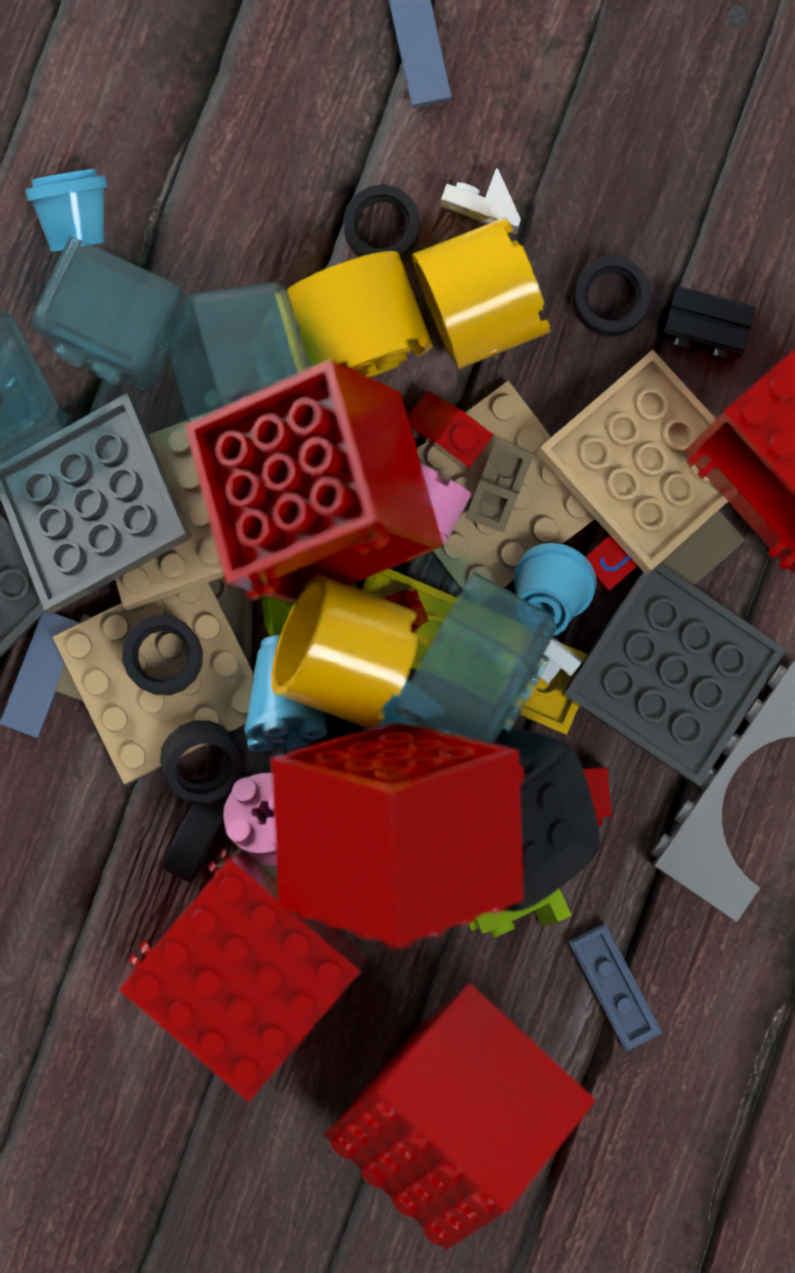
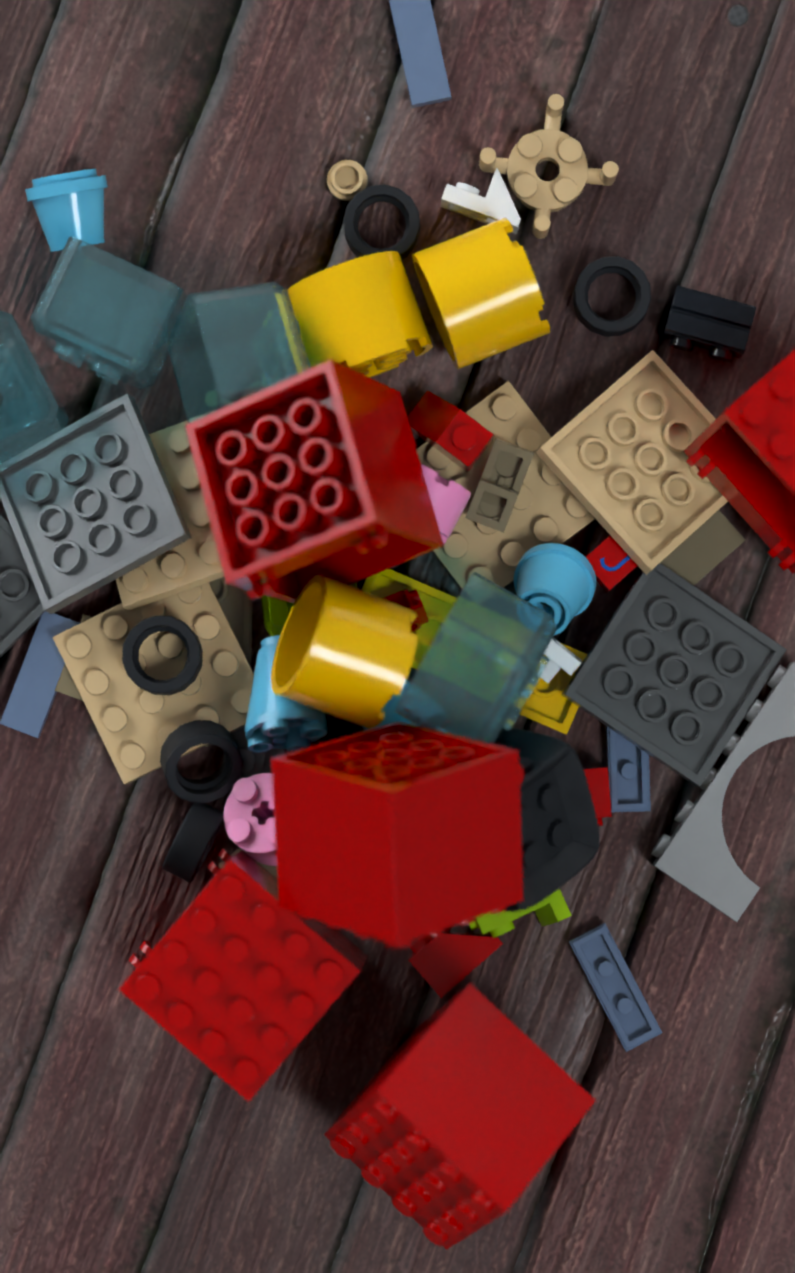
(346, 179): none -> tan plate
(450, 957): none -> red slope
(551, 146): none -> tan plate
(627, 775): none -> sand blue tile

